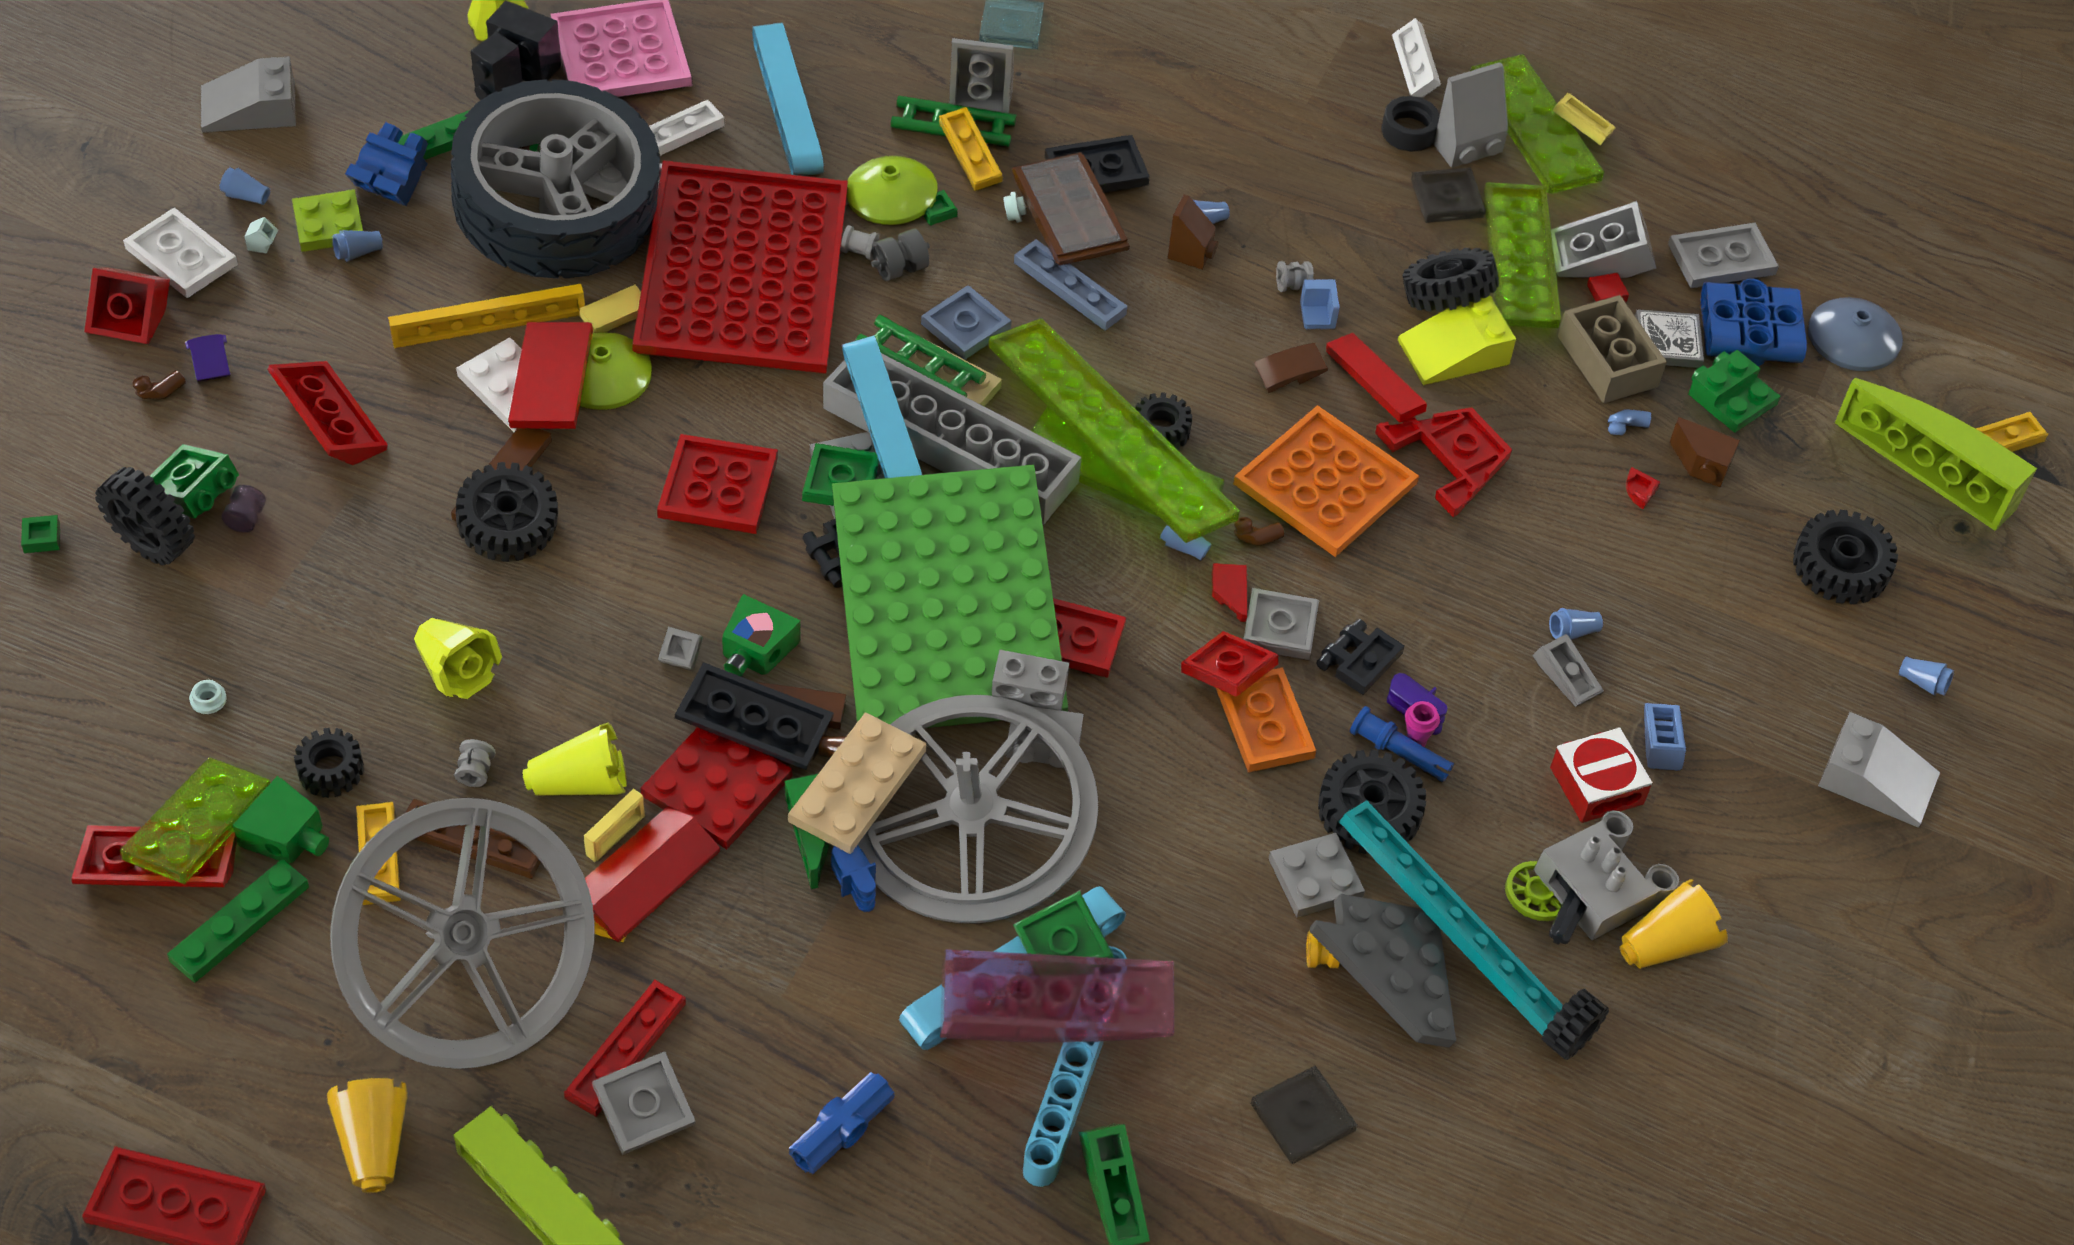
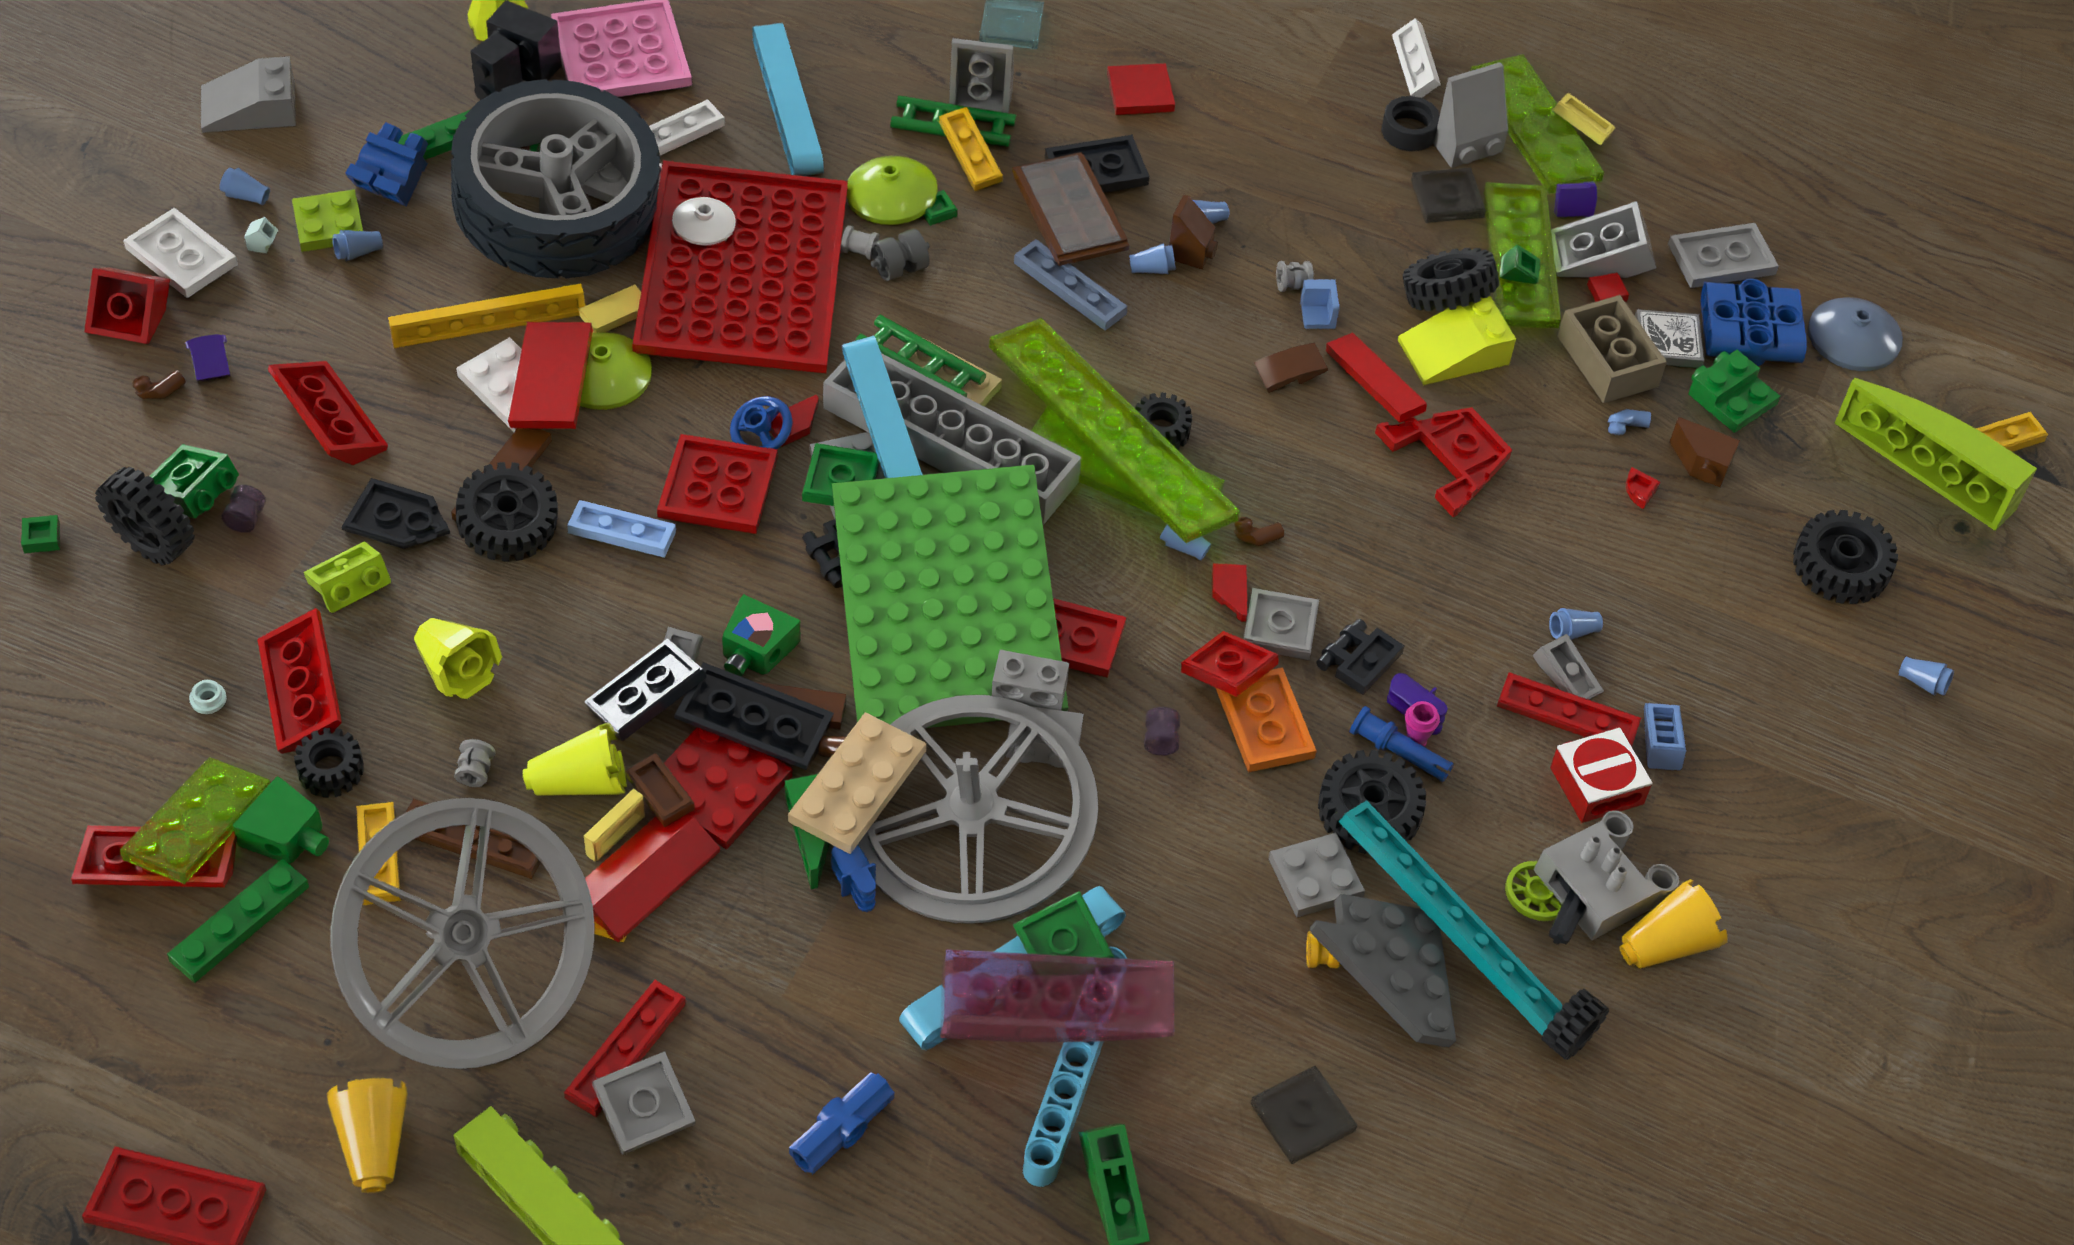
(299, 681): none -> red slope
(349, 576): none -> lime bracket
(395, 515): none -> black tile
(621, 528): none -> light blue plate
(645, 689): none -> black tile
(660, 790): none -> reddish brown tile
(703, 221): none -> white dish
(756, 419): none -> blue piece
(802, 417): none -> red tile
(965, 322): sand blue plate -> none
(1014, 207): light aqua plate -> none
(1140, 89): none -> red tile
(1153, 260): none -> medium blue cone
(1162, 731): none -> clear purple wheel
(1326, 480): orange plate -> none
(1520, 266): none -> green slope
(1564, 709): none -> red tile
(1575, 199): none -> dark purple tile
(1879, 771): light grey slope -> none

